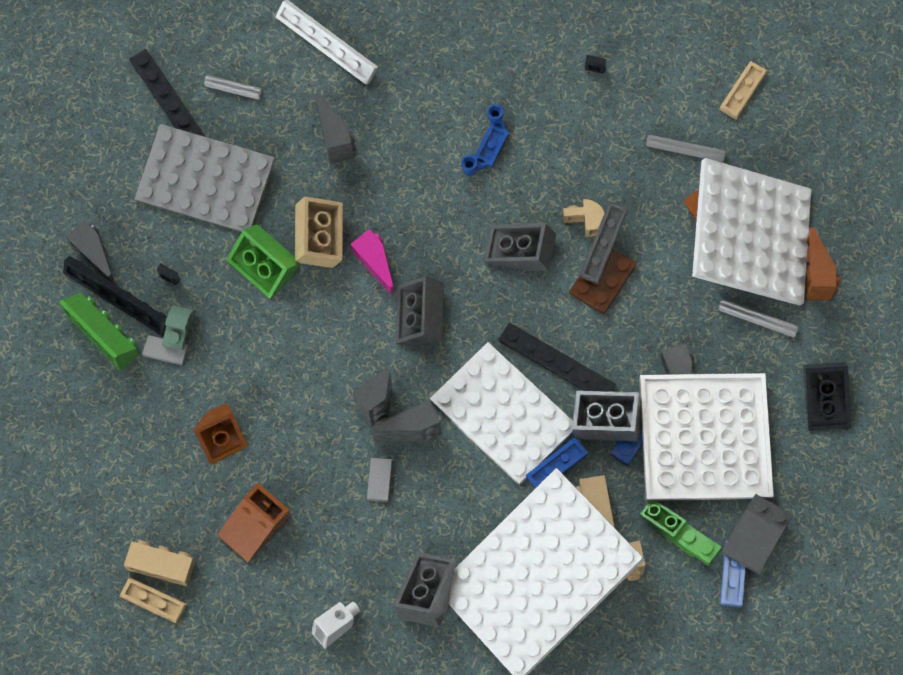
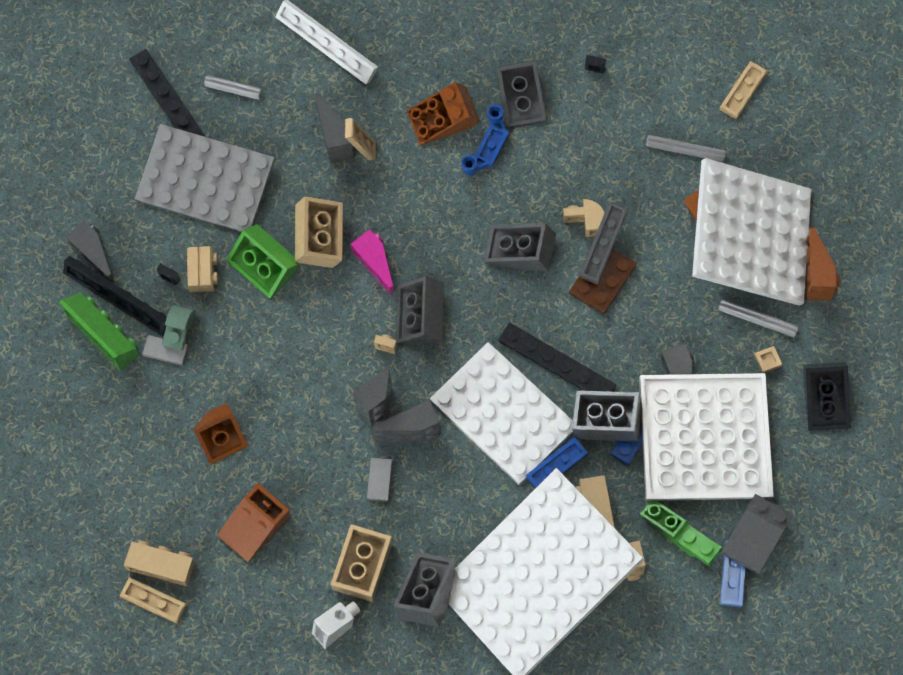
(201, 269): none -> tan brick
(360, 139): none -> tan tile
(361, 563): none -> tan brick
(385, 343): none -> tan plate
(443, 114): none -> dark orange slope
(521, 93): none -> dark grey slope
(768, 359): none -> tan plate

